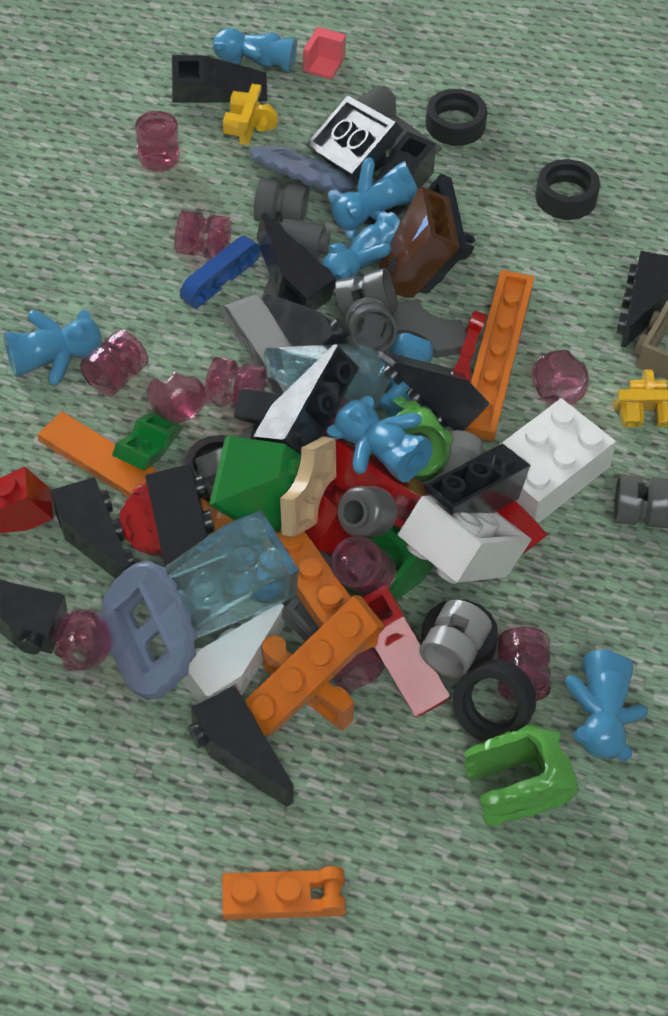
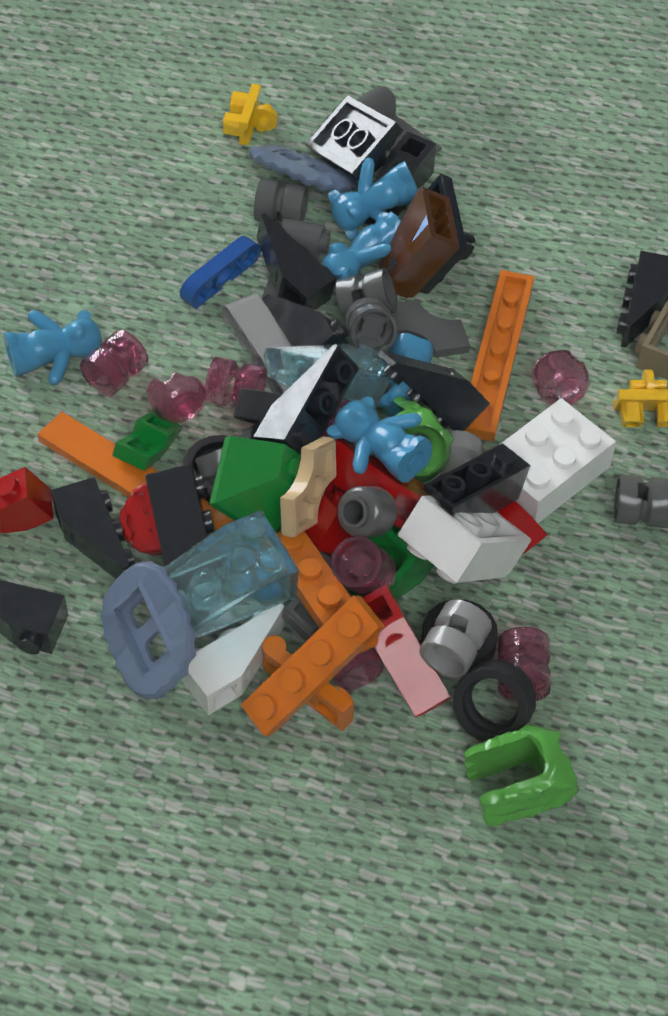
(83, 633): clear pink hair -> none
(157, 141): clear pink wheel -> none
(191, 234): clear pink wheel -> none
(212, 80): black slope -> none
(238, 744): black slope -> none
(262, 49): dark azure piece -> none
(283, 894): orange plate -> none
(324, 53): coral panel -> none
(456, 133): black tyre -> none
(467, 351): red piece -> none
(567, 206): black tyre -> none
(603, 699): dark azure piece -> none

